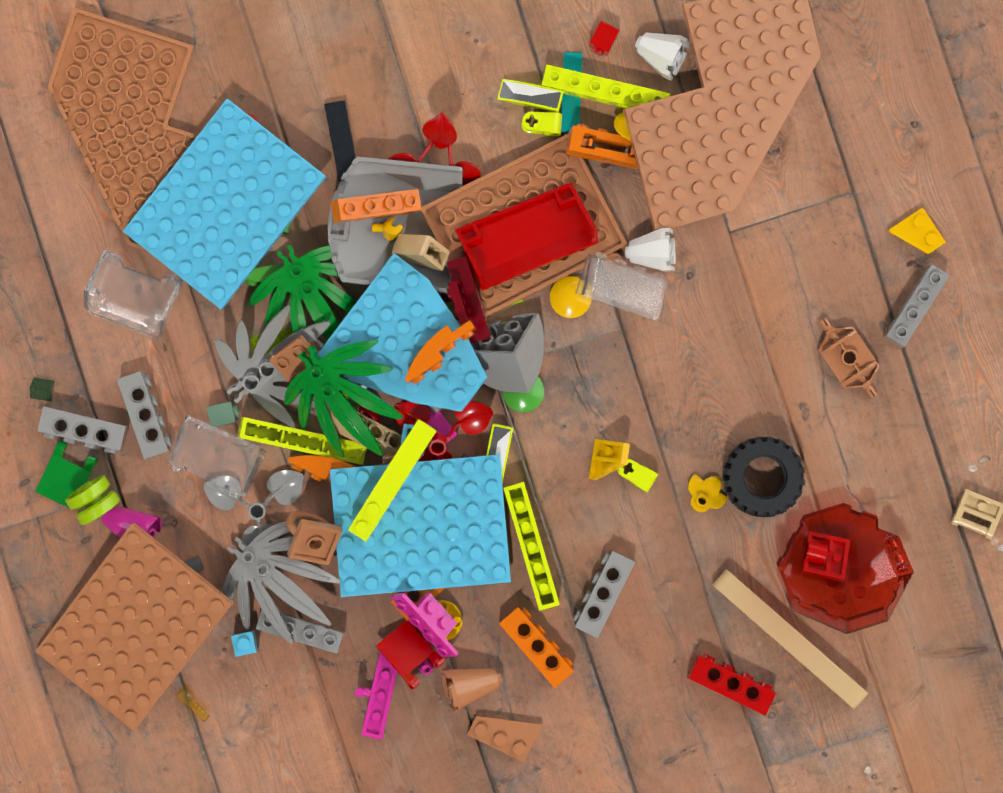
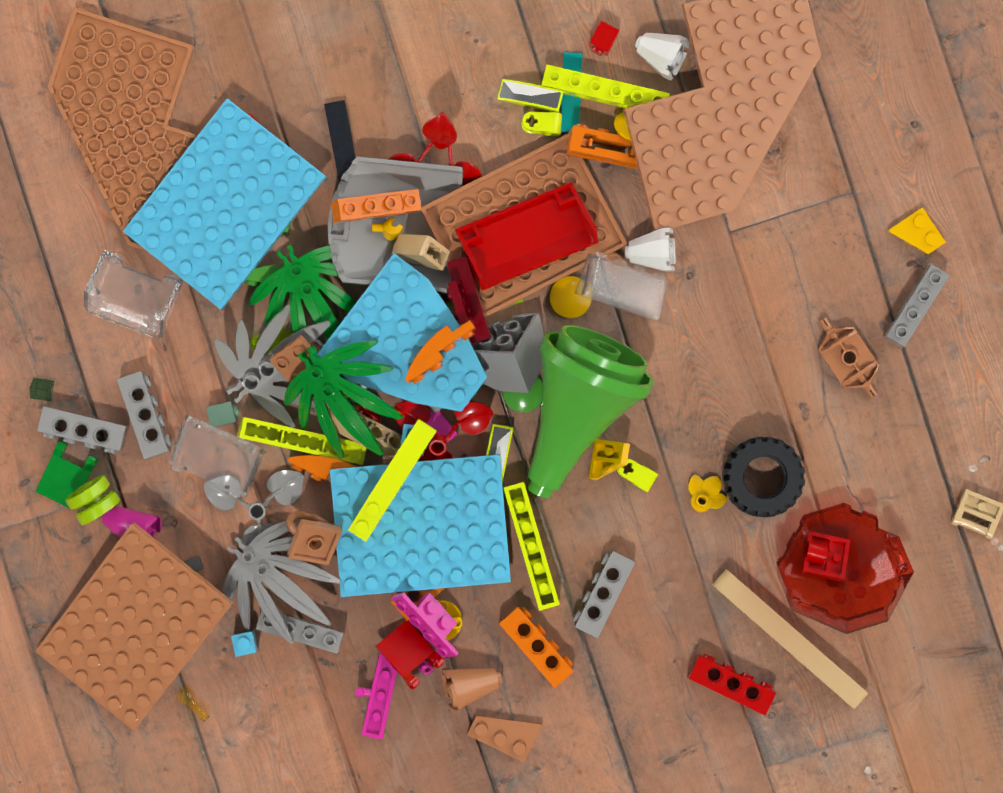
(585, 389): none -> bright green piece

